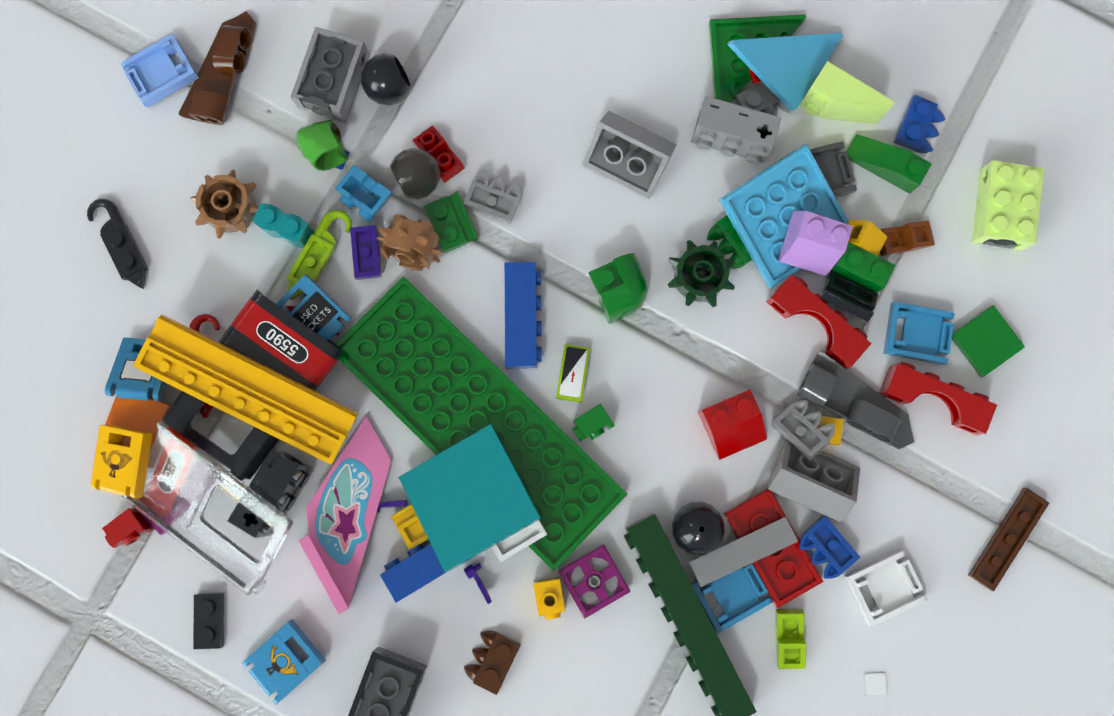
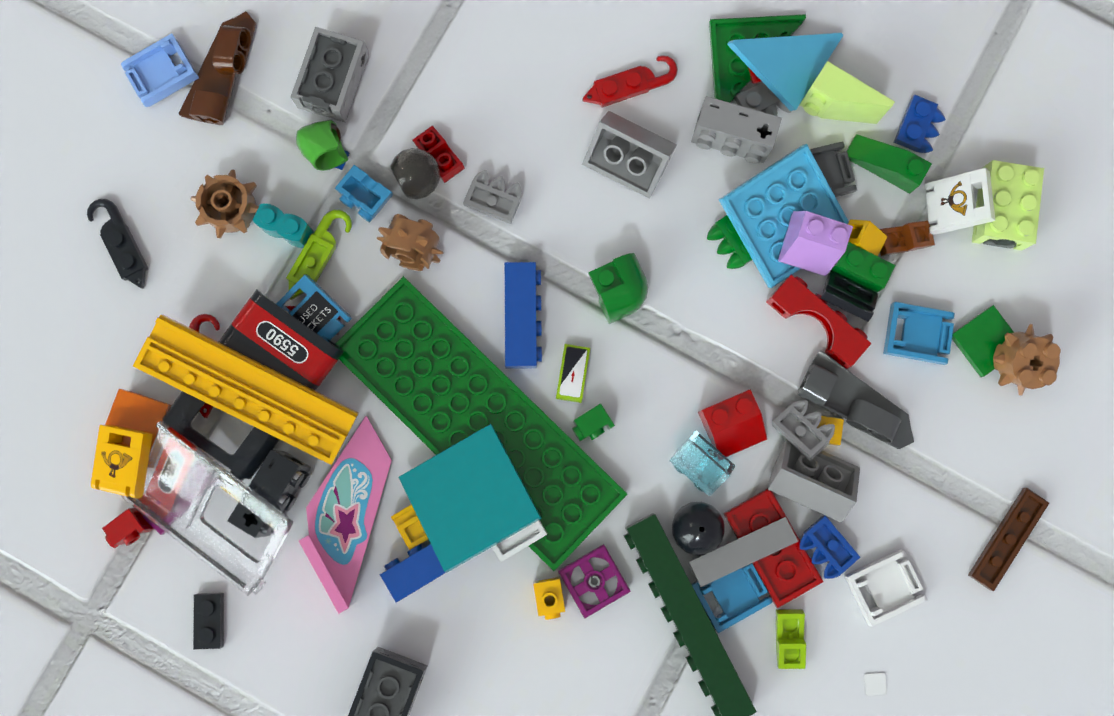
(129, 381): dark azure container -> none
(277, 664): dark azure container -> none
(365, 252): dark purple plate -> none
(385, 79): black helmet -> none
(392, 504): dark purple piece -> none
(451, 222): green plate -> none
(471, 571): dark purple piece -> none
(495, 661): reddish brown plate -> none
(629, 84): none -> red plate
(702, 463): none -> clear light blue brick
(715, 267): dark green brick -> none
(953, 203): none -> white container
(967, 410): red arch -> none
(1027, 360): none -> medium nougat brick

